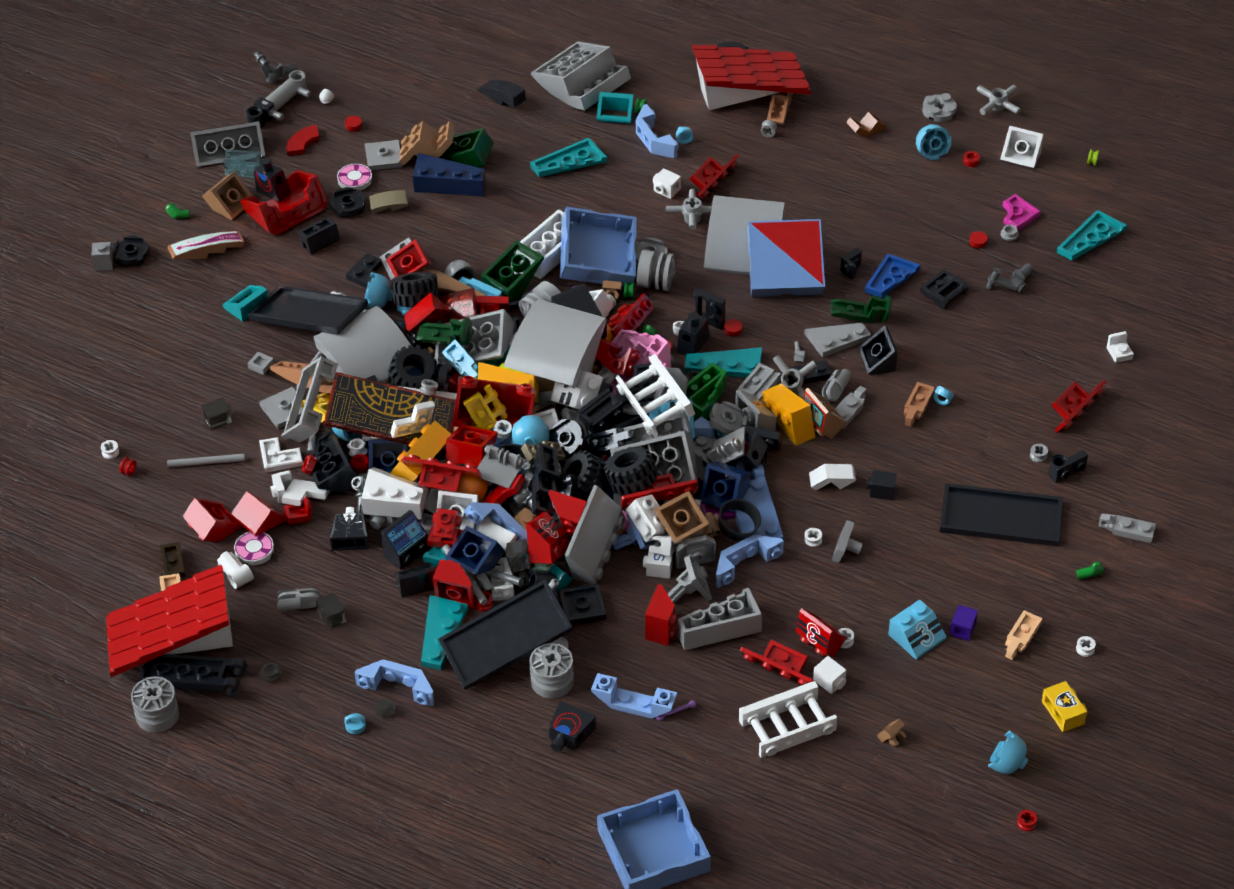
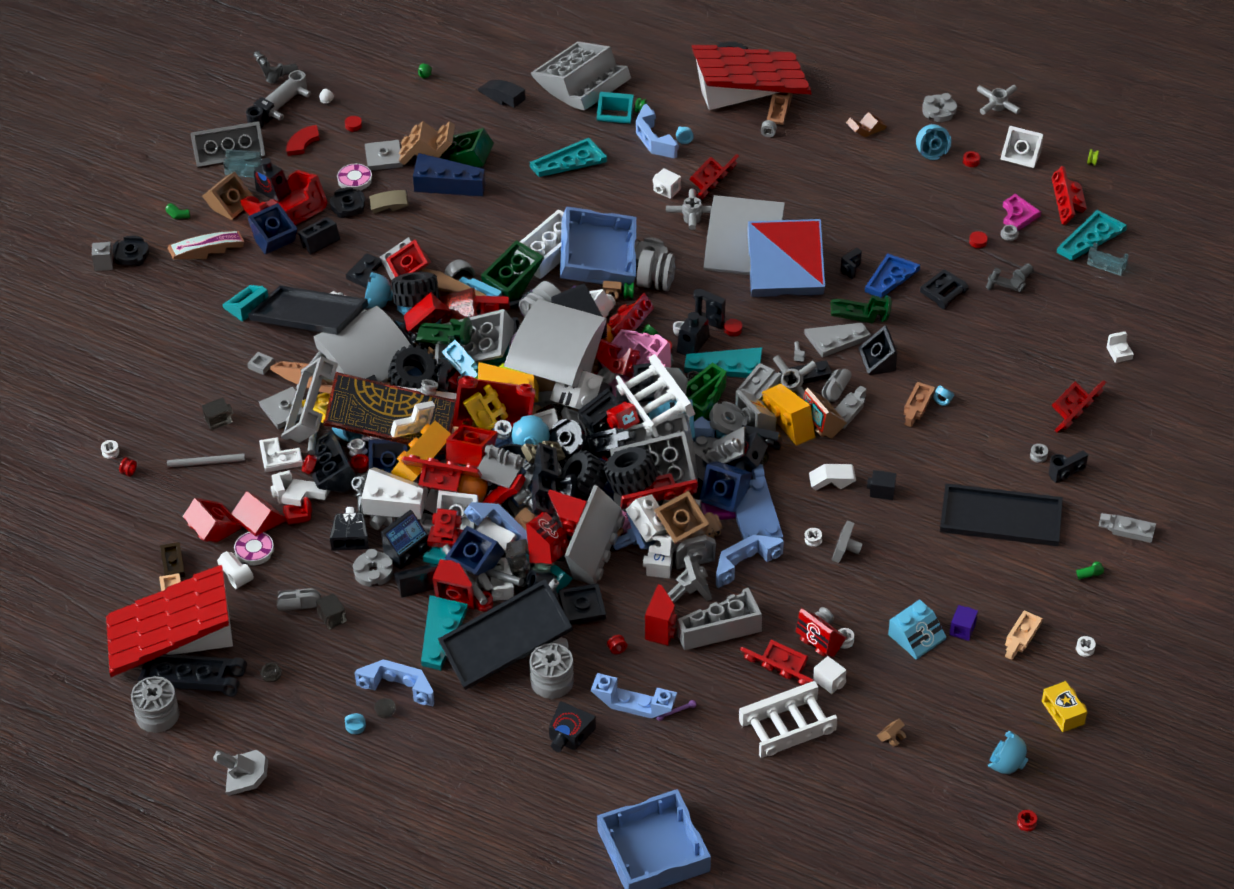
(244, 770): none -> light grey piece
(272, 228): none -> dark blue slope
(370, 559): none -> light grey plate
(424, 70): none -> green hinge
(617, 644): none -> red bush
(622, 416): none -> red brick
(744, 506): black tyre -> none
(825, 614): none -> light grey bush
(1068, 195): none -> red bracket
(1106, 261): none -> clear light blue hinge

